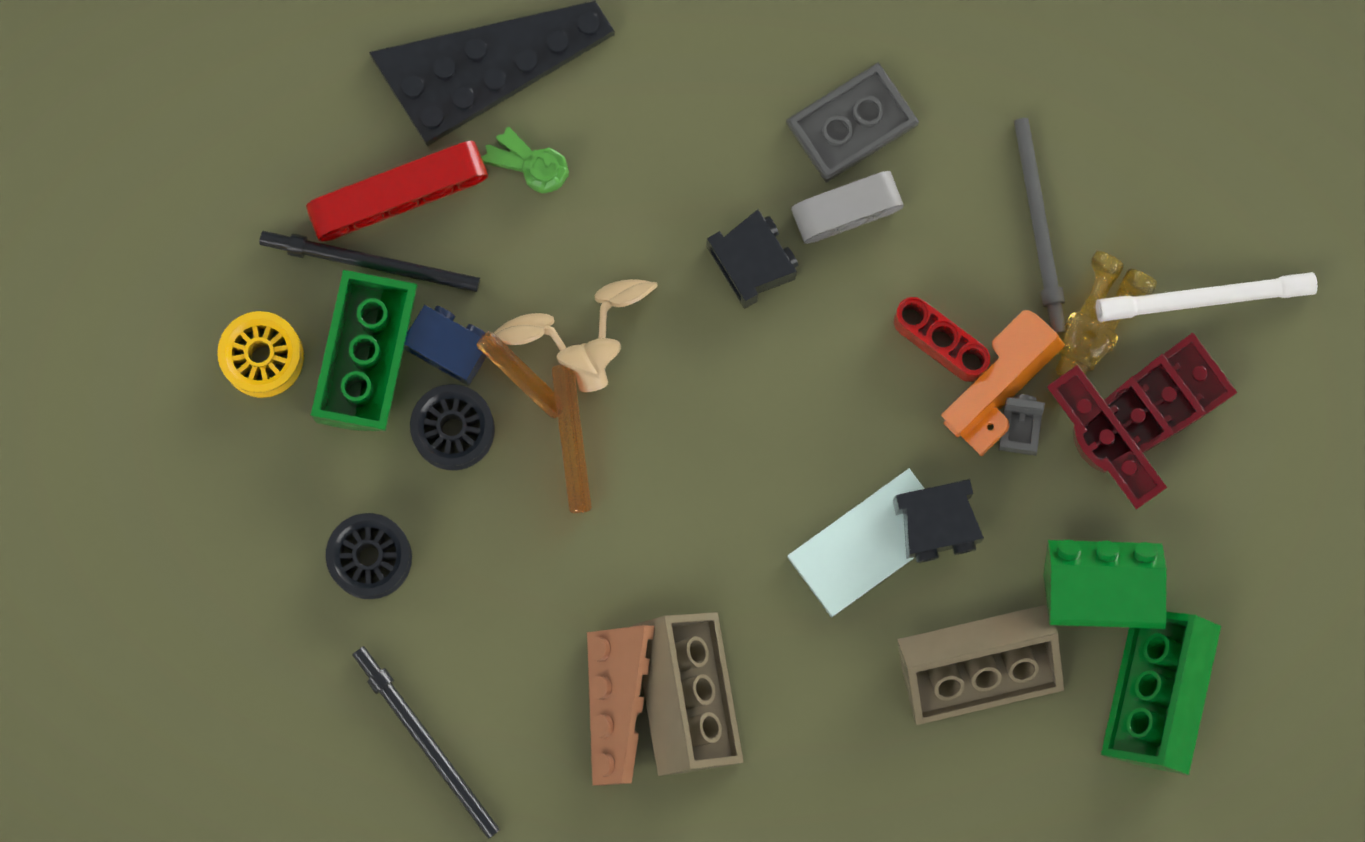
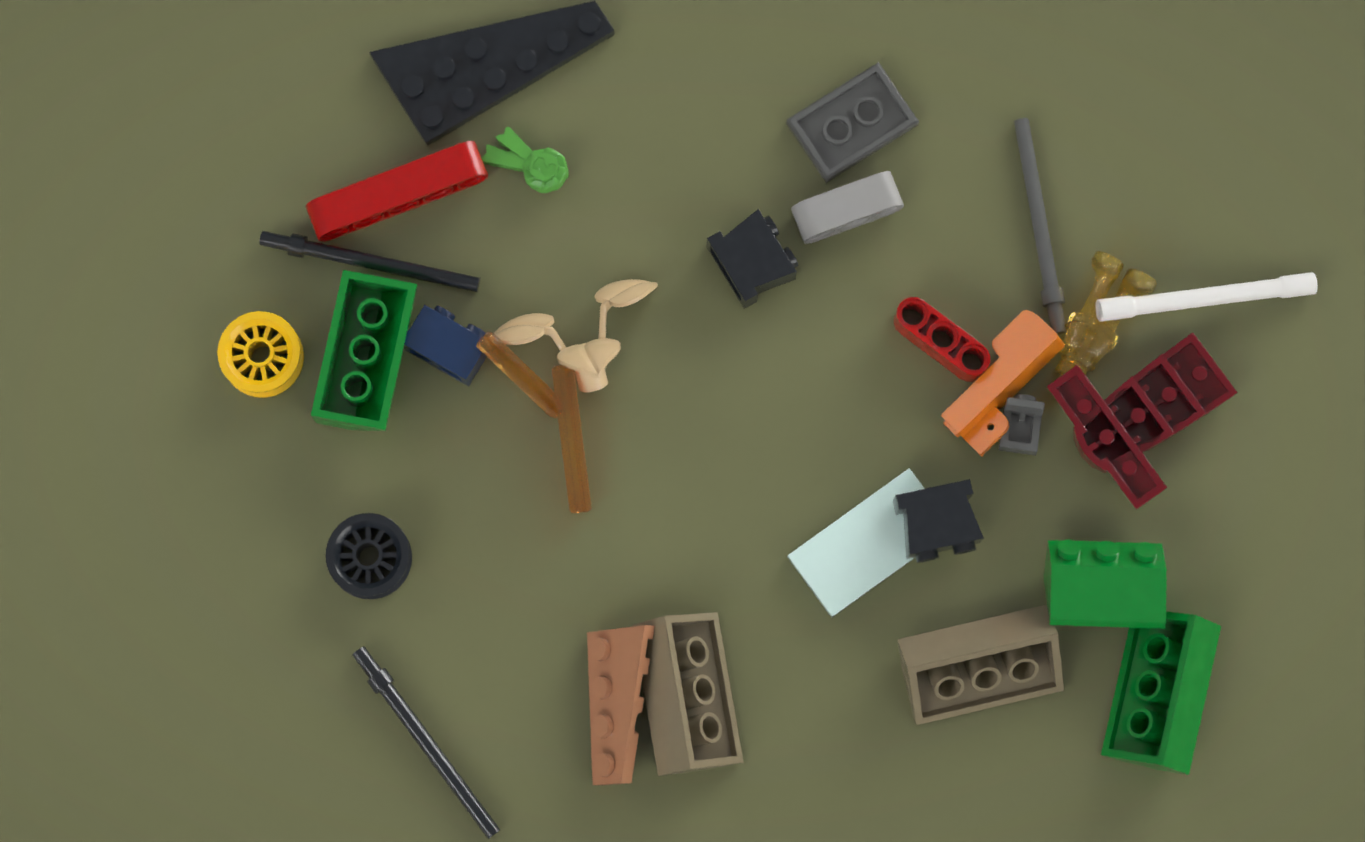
(427, 405): black wheel -> none

